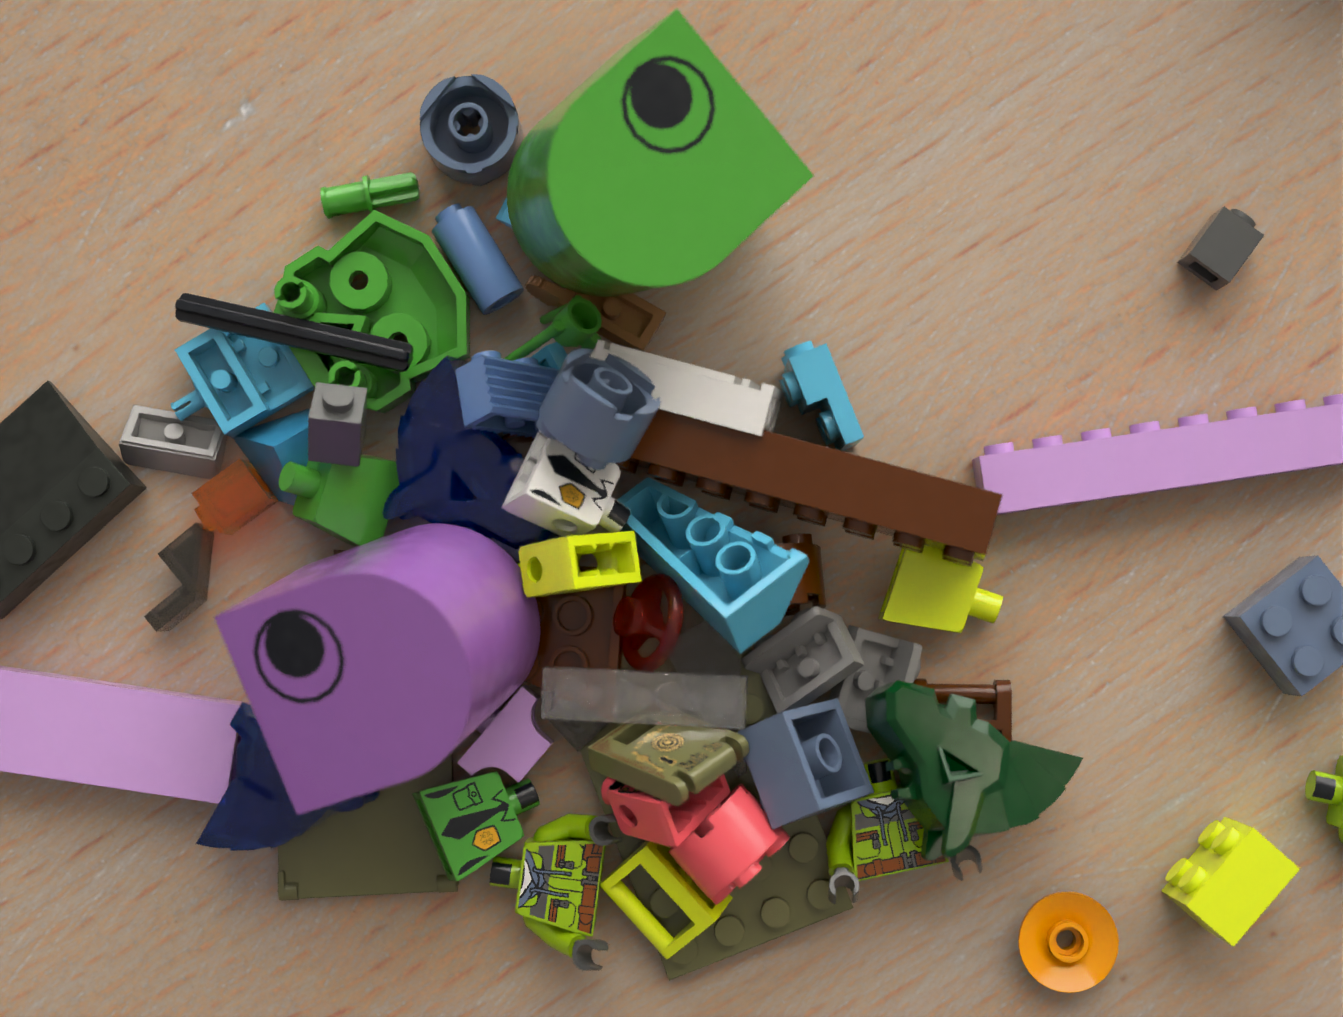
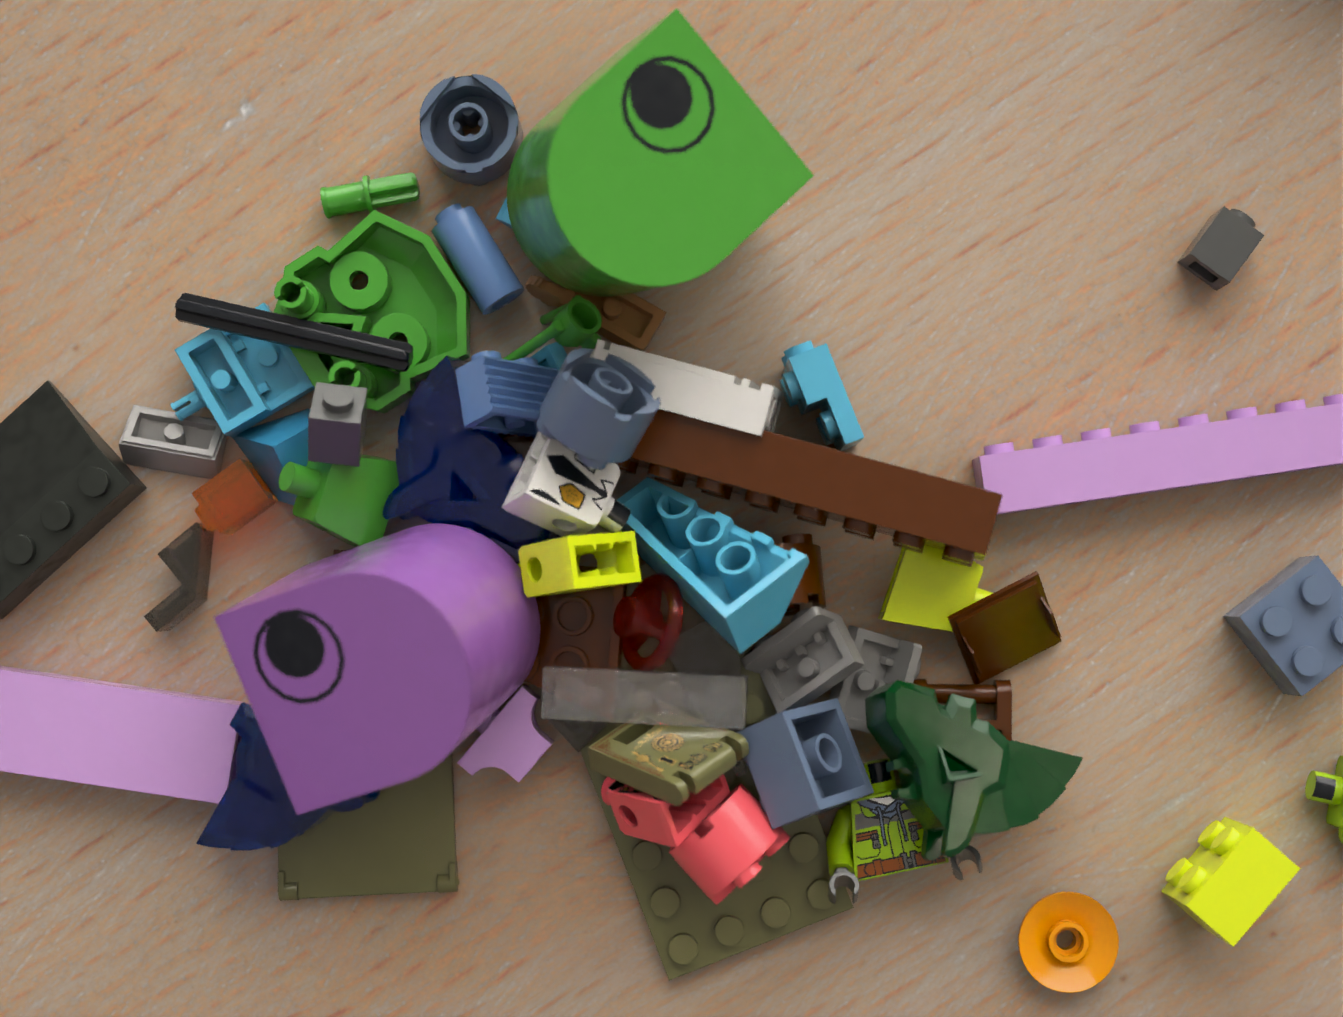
(474, 819): bright green torso -> none
(561, 883): torso -> none
(676, 884): neon yellow tile -> none
(1005, 628): none -> reddish brown piece

